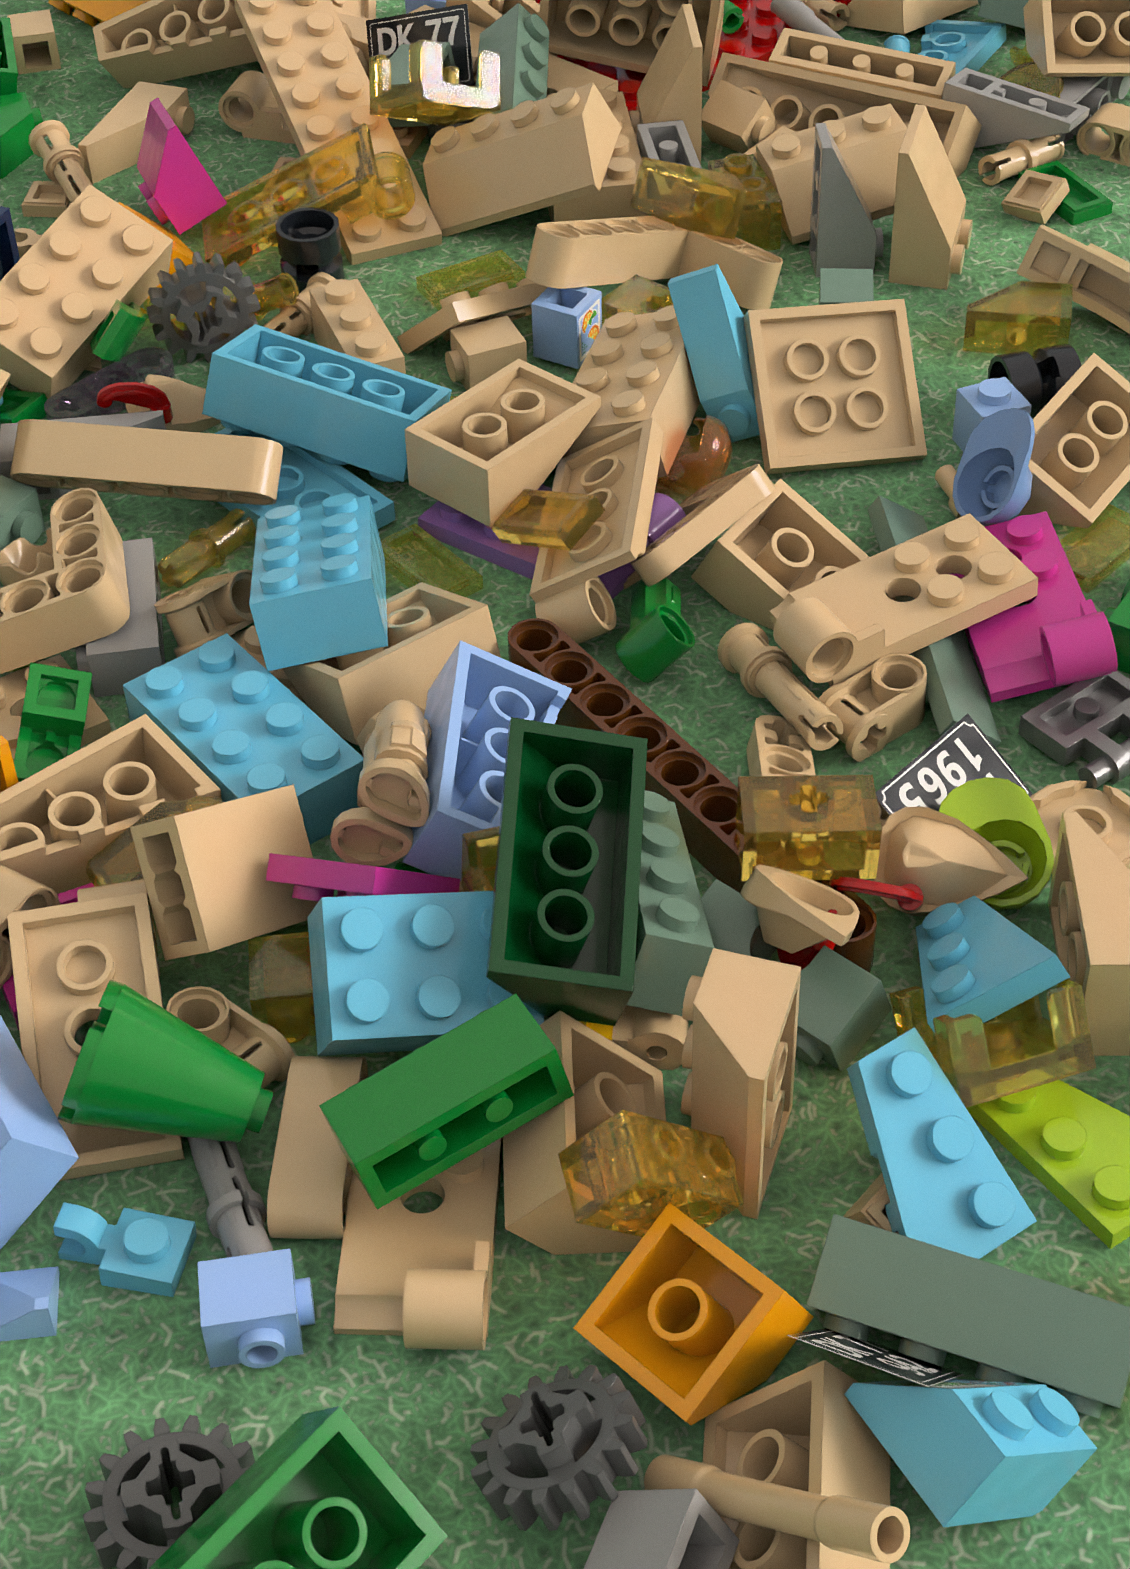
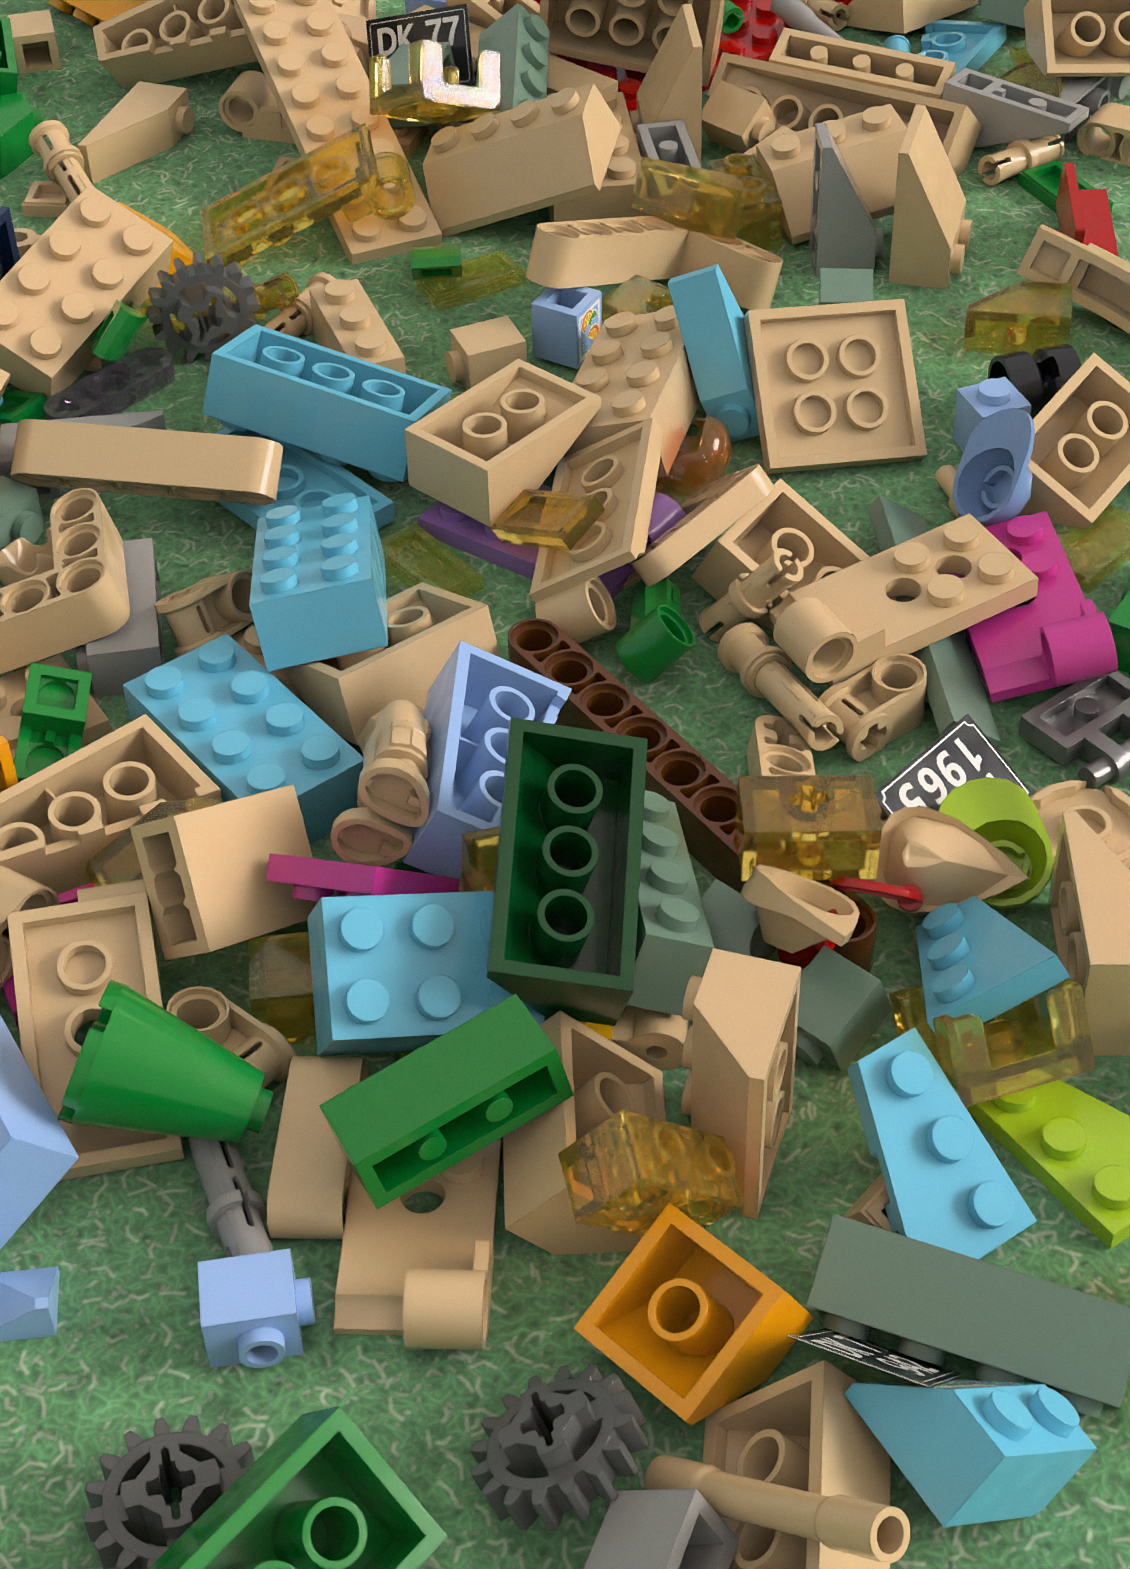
(137, 1254): medium azure plate -> none
(173, 176): dark pink slope -> none
(179, 400): piece -> none
(206, 548): clear yellow axle -> none
(309, 244): black wheel -> none
(436, 261): none -> green slope
(463, 310): tan wing -> none
(751, 594): none -> tan pin
(1035, 196): tan tile -> none
(1084, 213): none -> red panel

